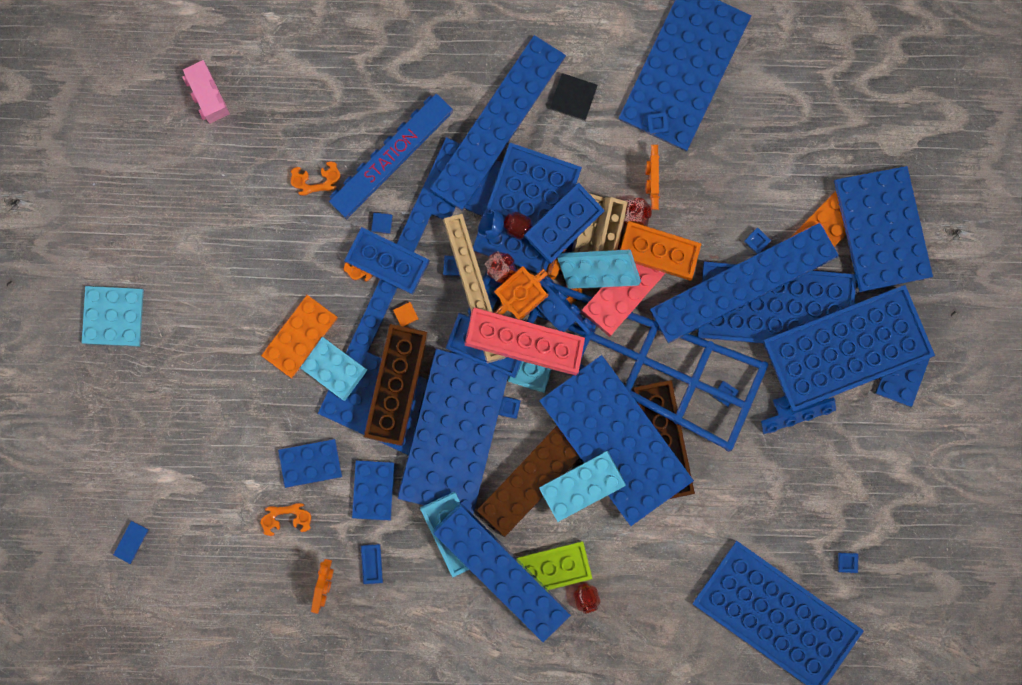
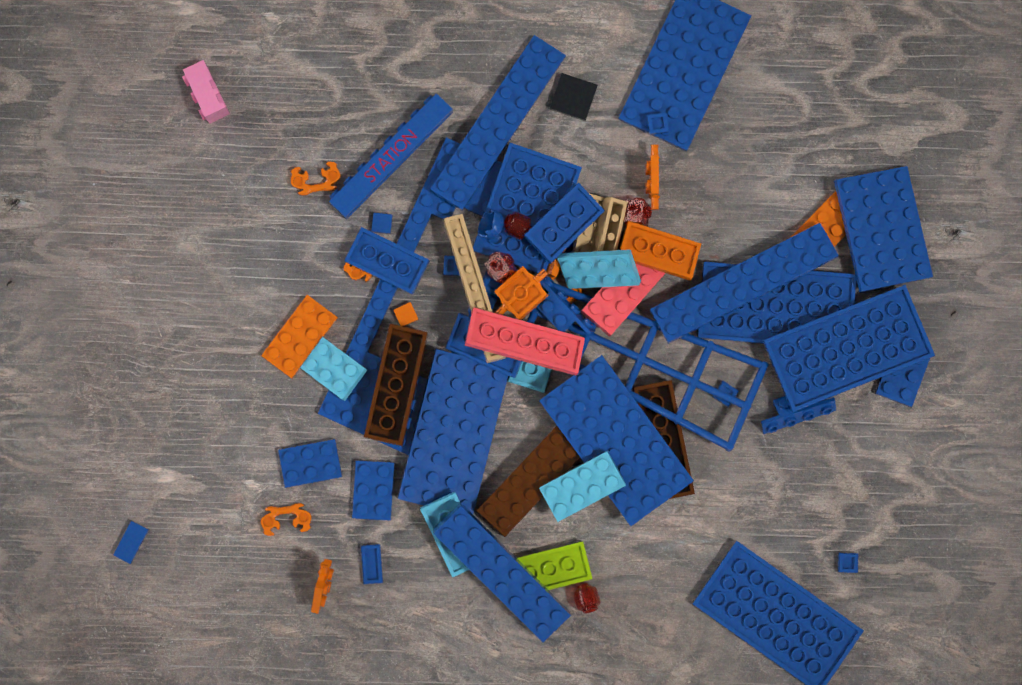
(112, 316): medium azure plate -> none
(509, 407): blue tile -> none
(757, 241): blue plate -> none

